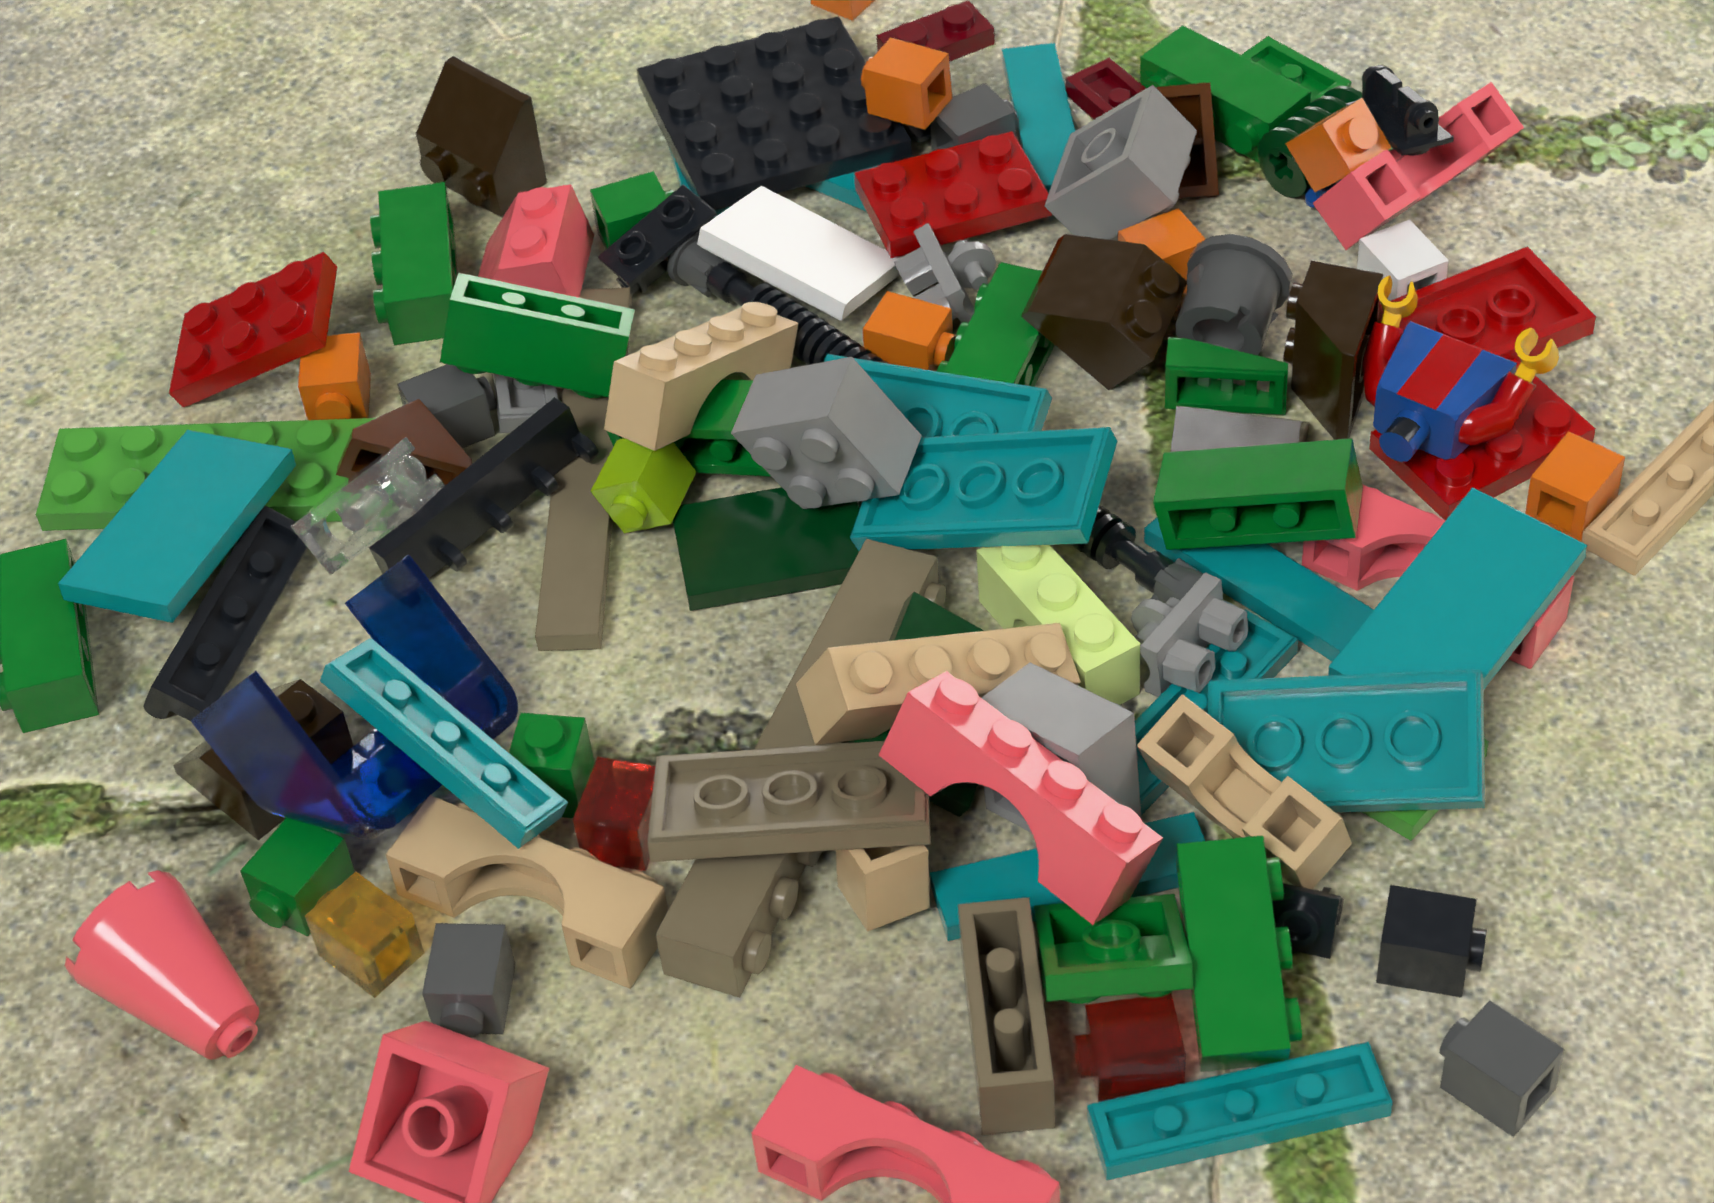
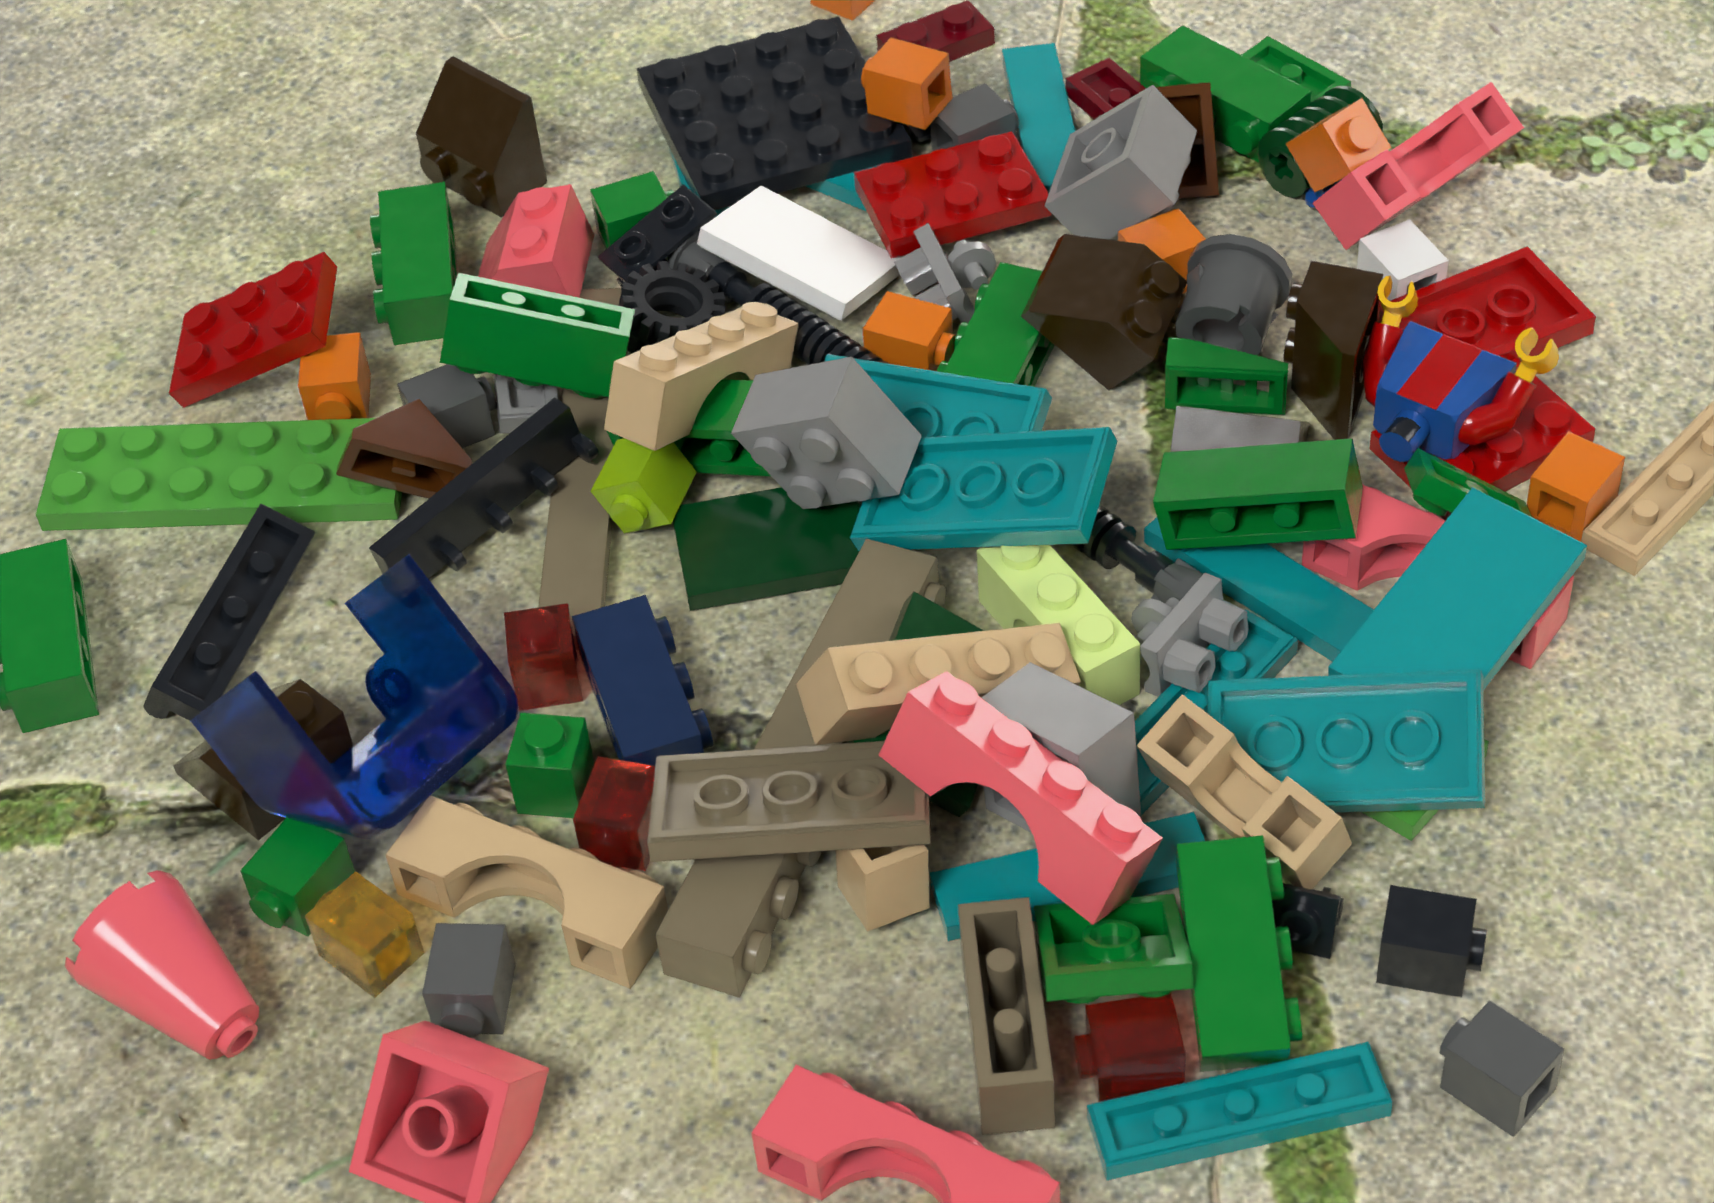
(177, 526): teal tile -> none
(369, 506): clear brick -> none
(444, 742): teal tile -> none
(543, 656): none -> clear red brick
(637, 684): none -> dark blue brick
(671, 292): none -> black tyre
(1401, 113): black hinge -> none
(1442, 486): none -> green plate

